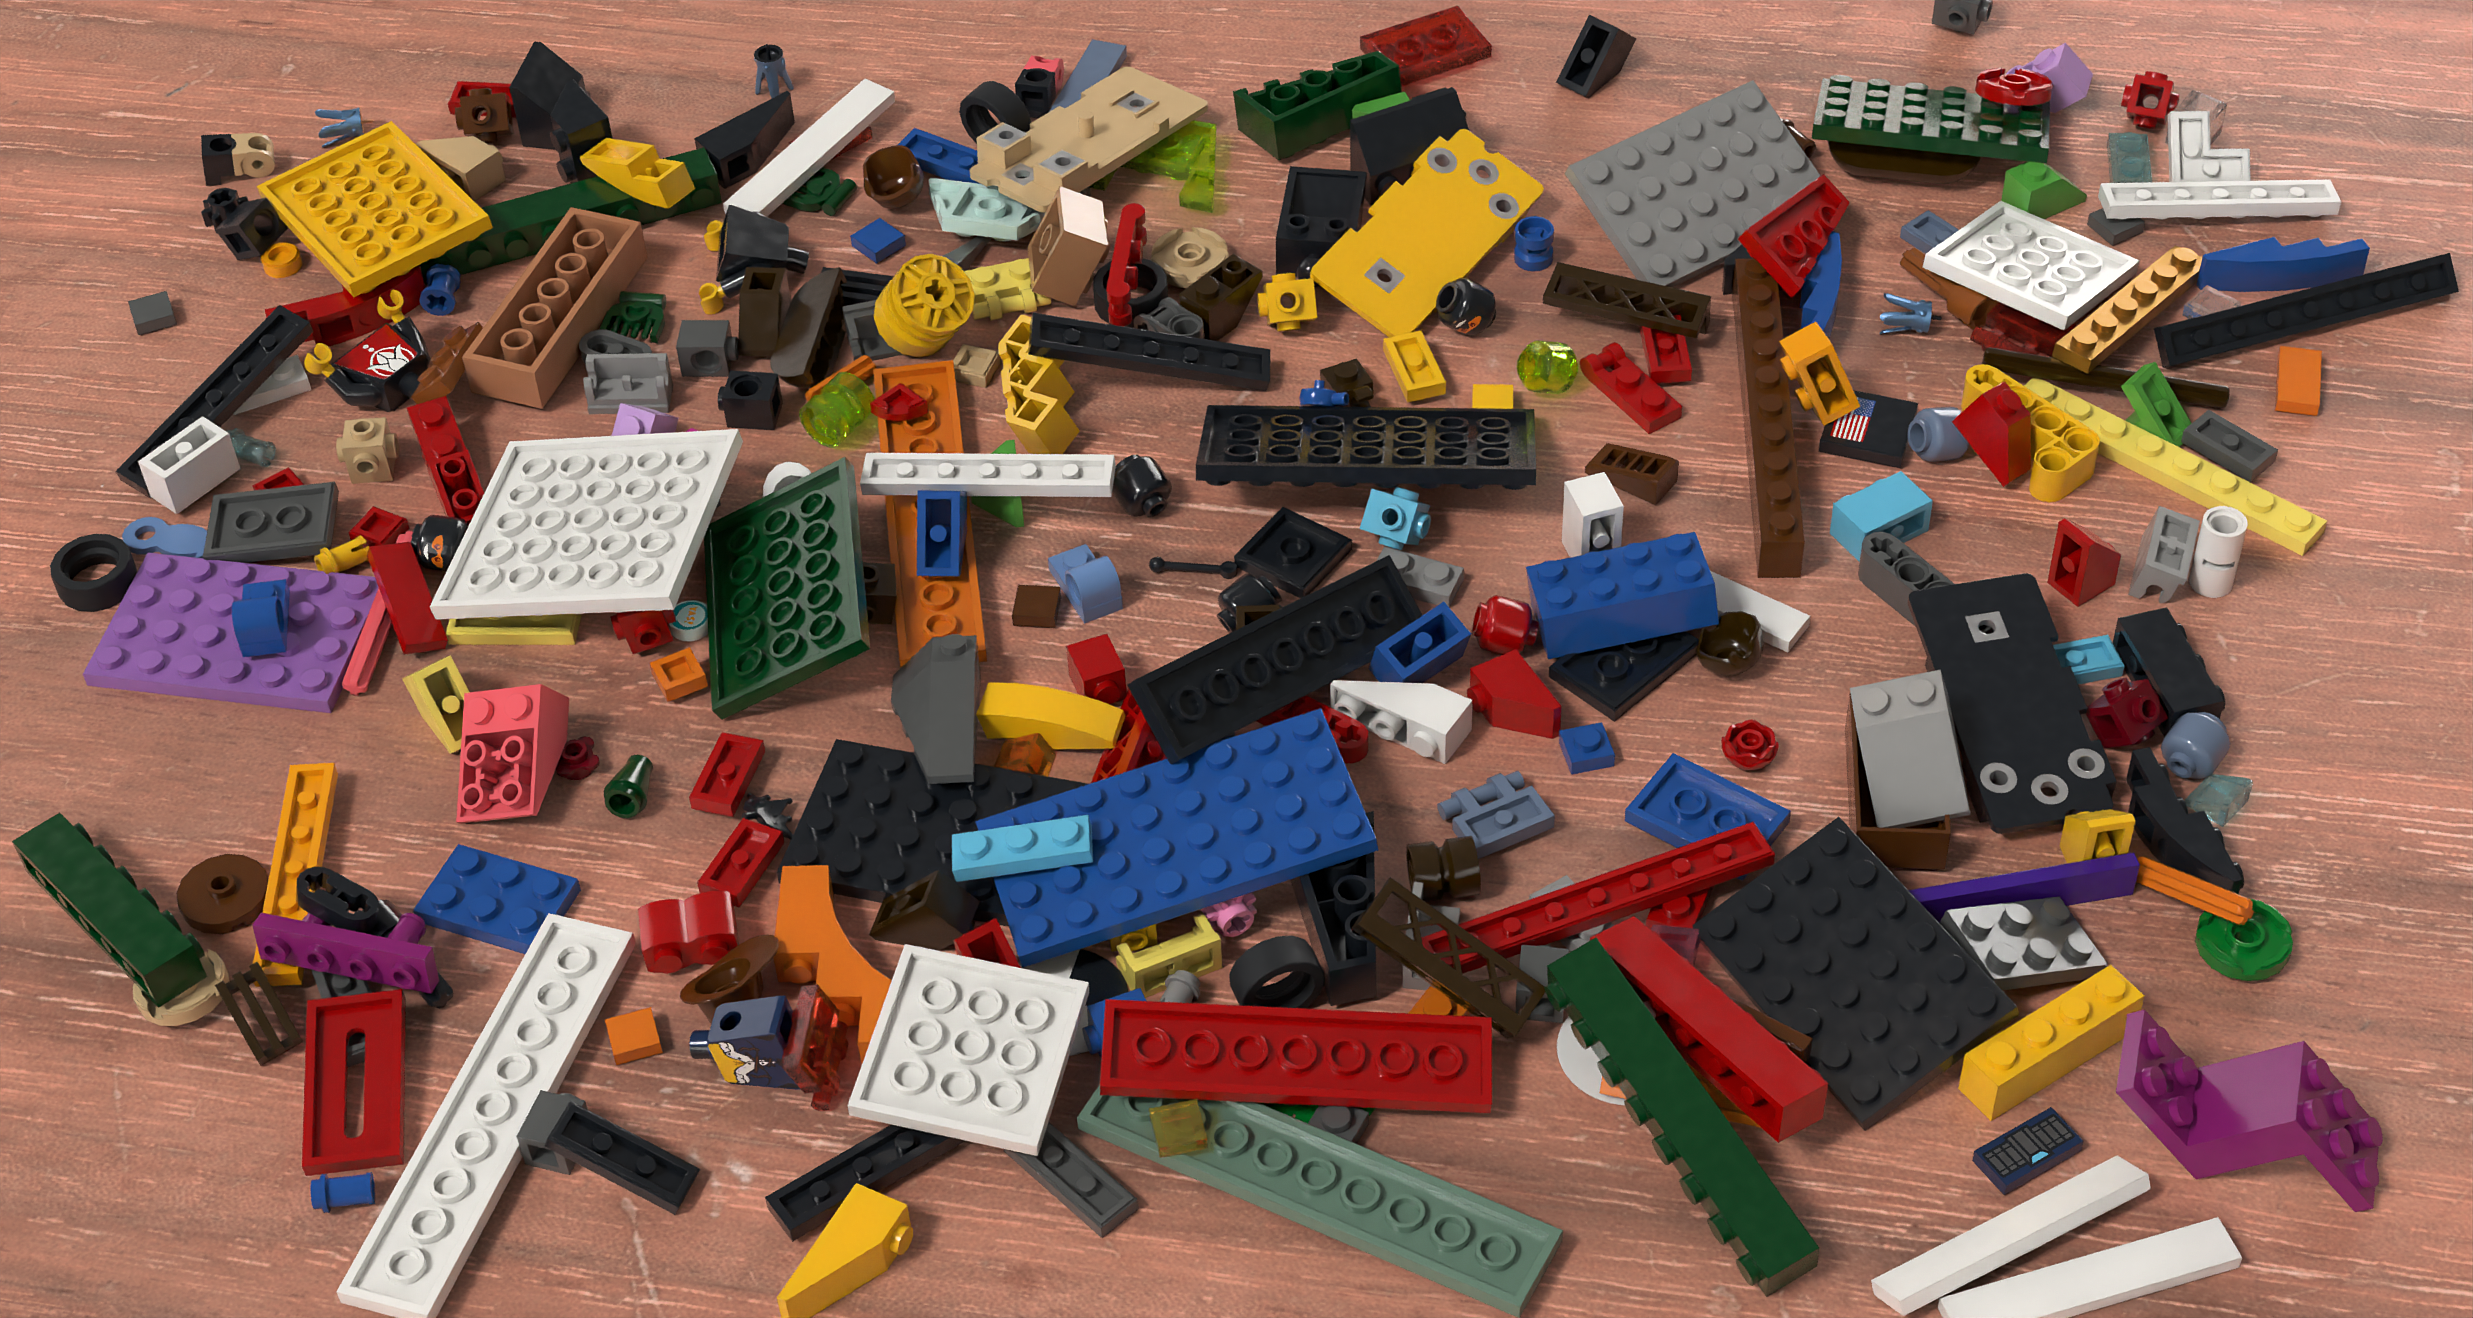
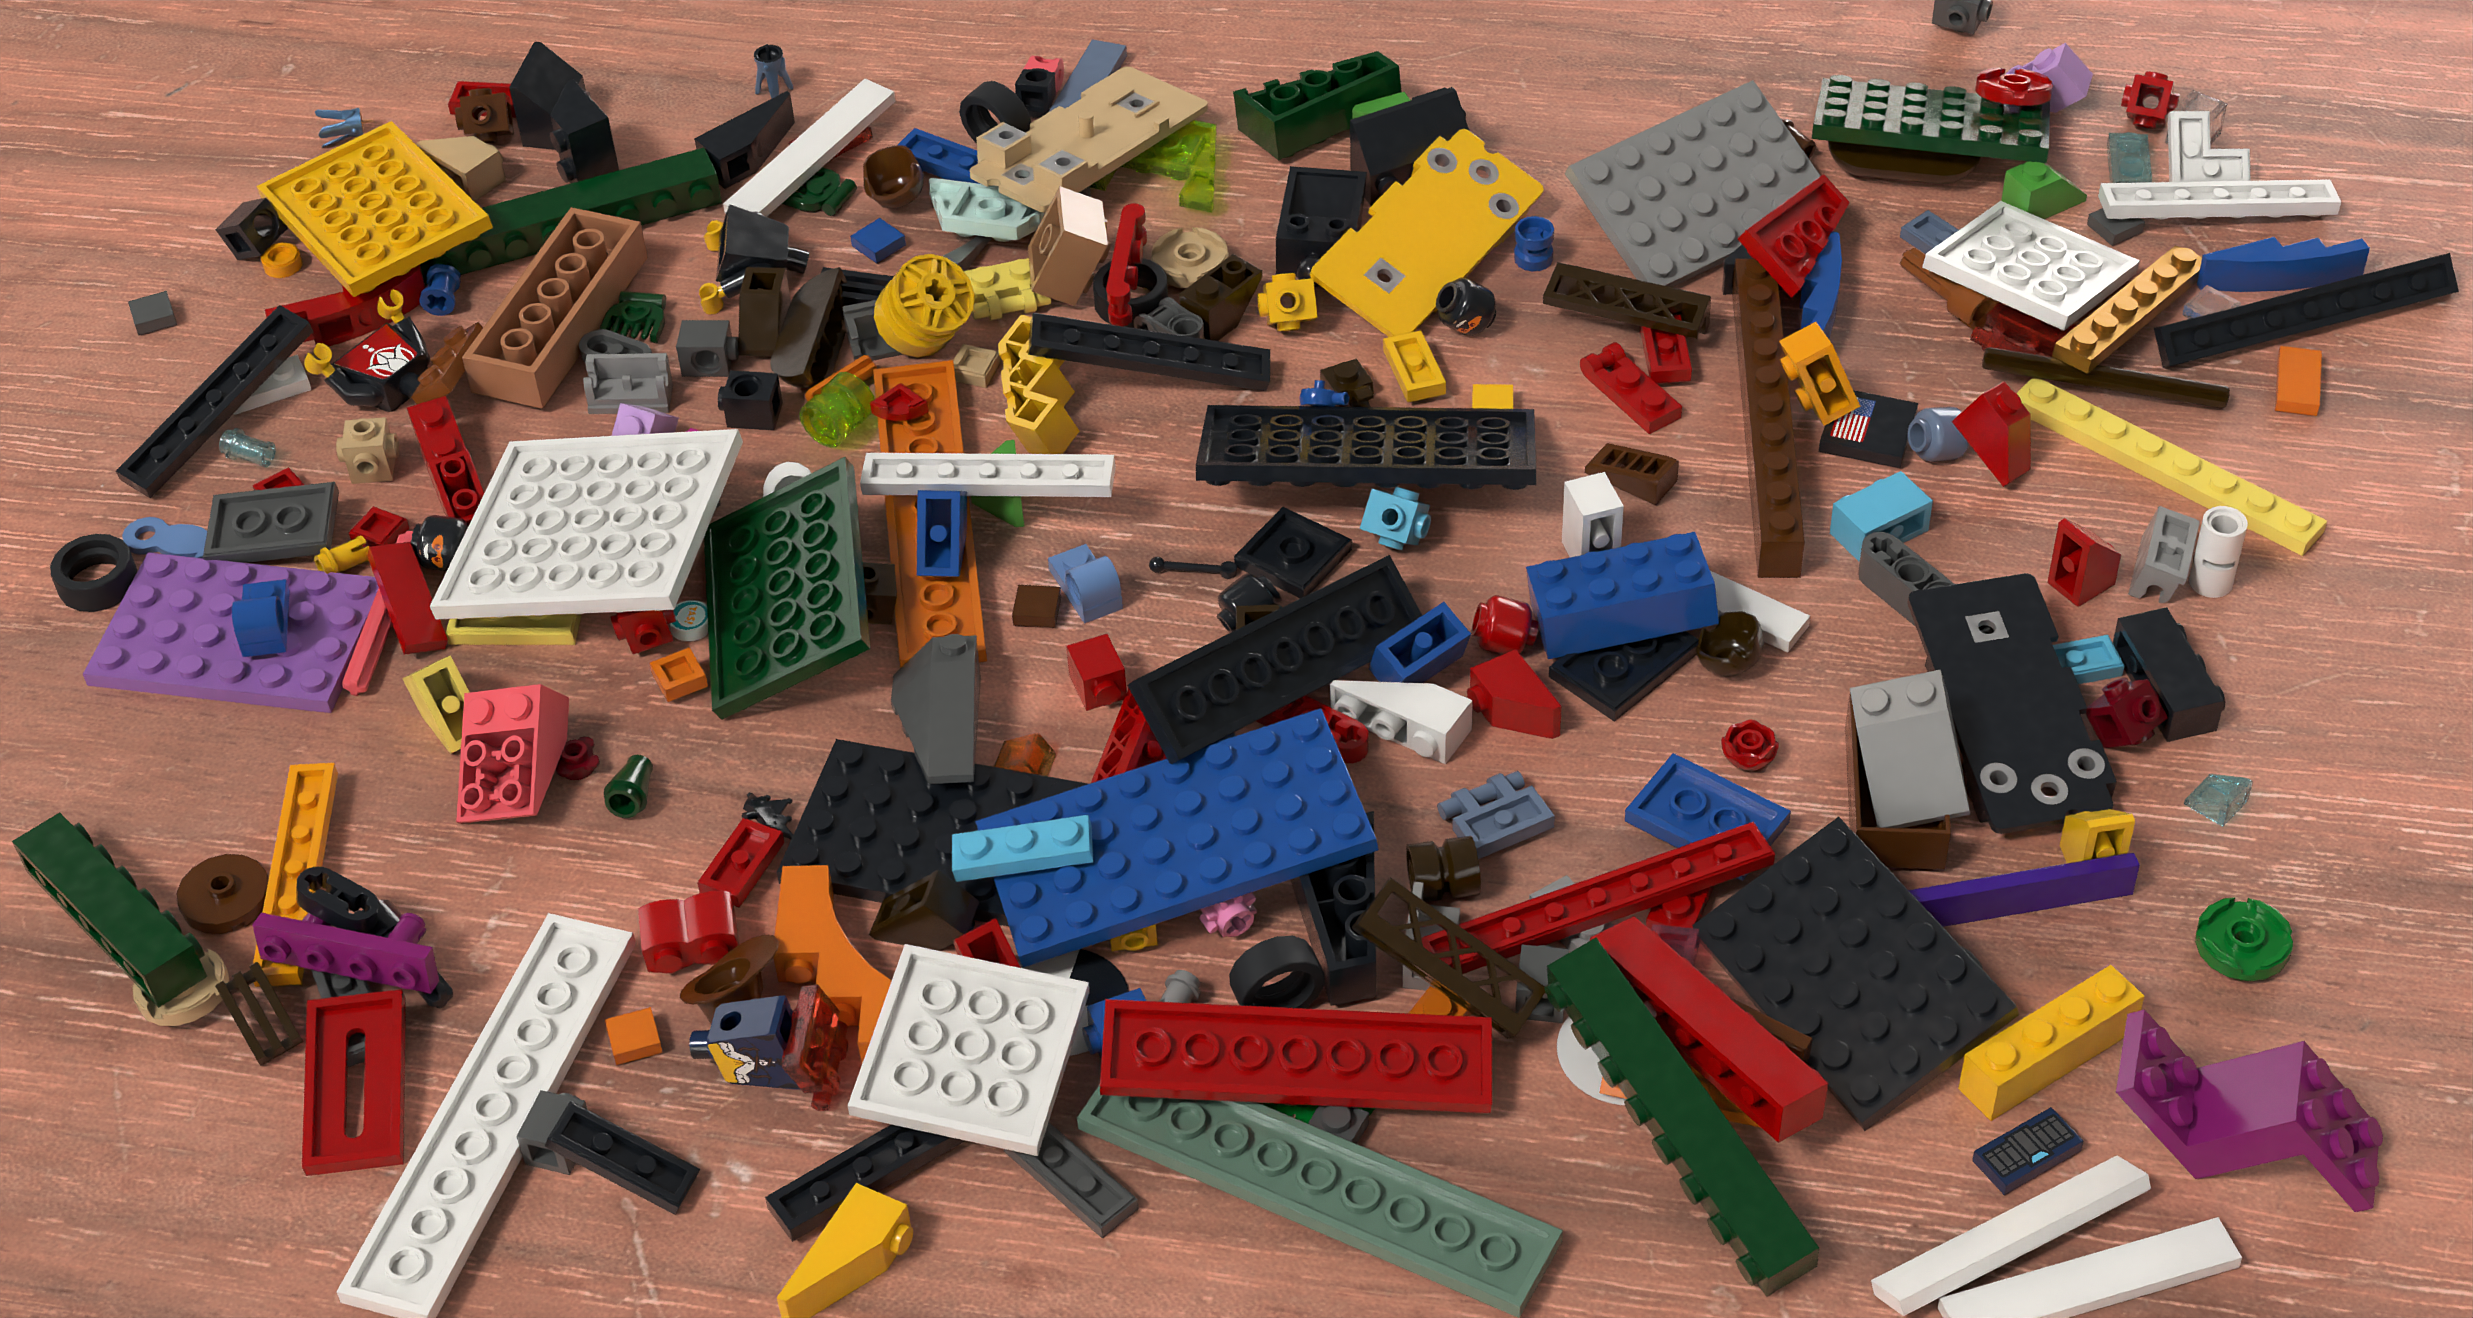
(189, 465): white brick -> none
(220, 205): black gear -> none
(236, 156): leg -> none
(342, 1191): blue pin -> none
(494, 898): blue plate -> none
(639, 171): yellow slope -> none
(727, 774): red plate -> none
(1058, 715): yellow slope -> none
(1141, 486): black head -> none
(1178, 1128): clear yellow tile -> none
(1193, 952): light yellow hinge -> none
(1427, 578): light grey plate -> none
(1430, 44): clear red plate -> none
(1547, 367): clear neon green head -> none
(1586, 748): blue plate -> none
(1595, 57): black slope -> none
(1917, 319): flat silver piece -> none
(2025, 942): dark grey plate -> none
(2060, 444): yellow beam -> none
(2155, 404): bright green slope -> none
(2171, 833): black slope -> none
(2194, 891): orange axle -> none
(2196, 744): sand blue head -> none
(2229, 445): dark grey plate -> none

